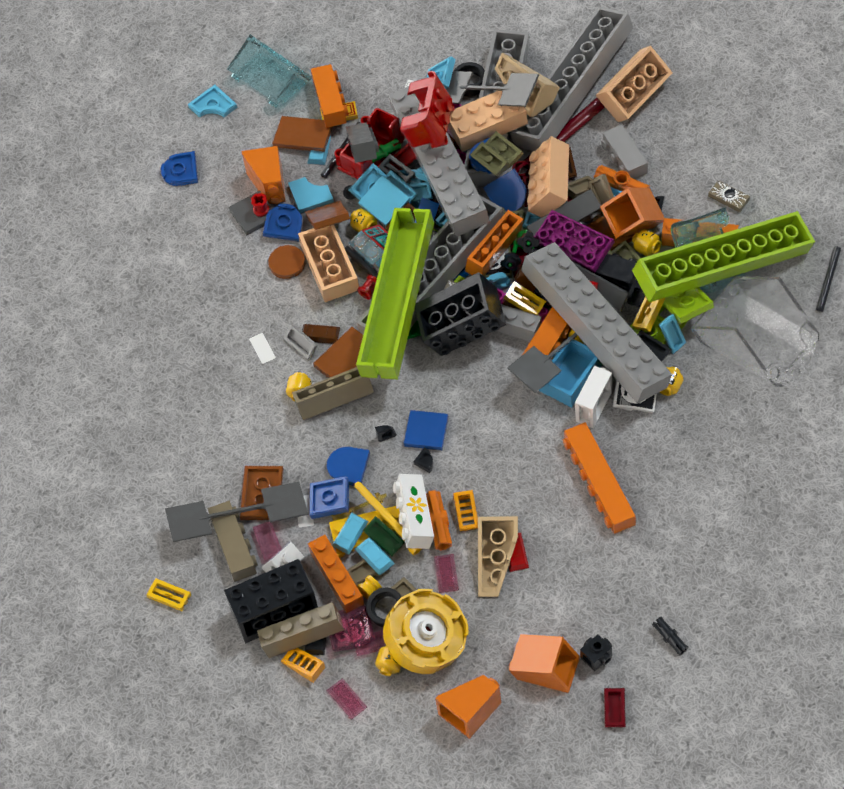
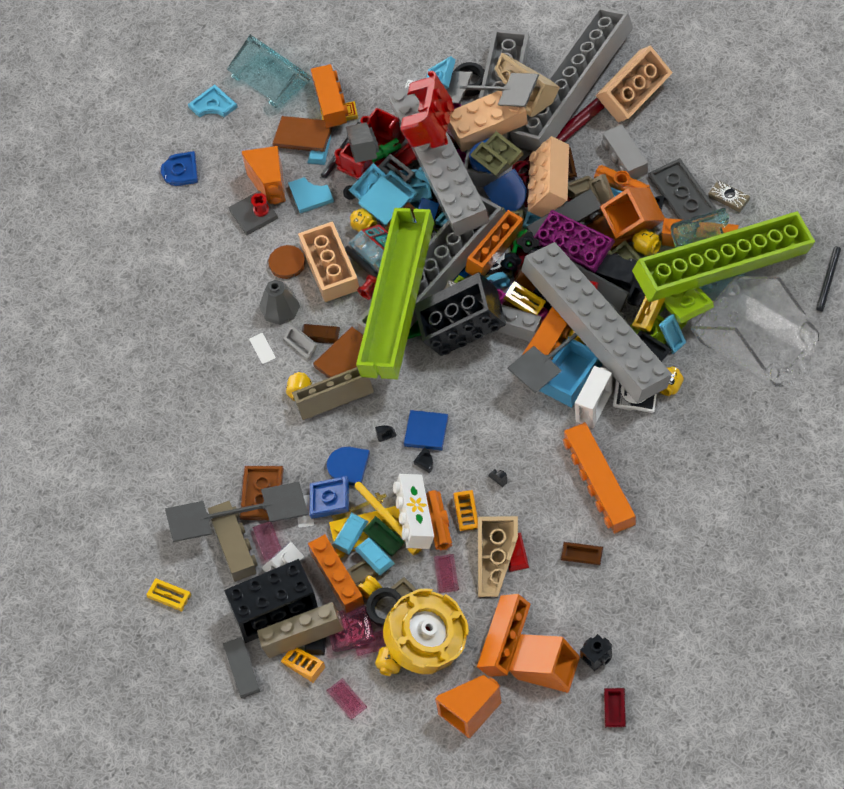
(241, 667): none -> dark grey tile
(278, 303): none -> dark grey cone
(283, 223): blue tile -> none
(327, 215): dark orange tile -> none
(499, 477): none -> black tile
(503, 635): none -> orange brick
(582, 553): none -> reddish brown tile
(670, 636): black pin -> none
(681, 190): none -> dark grey tile

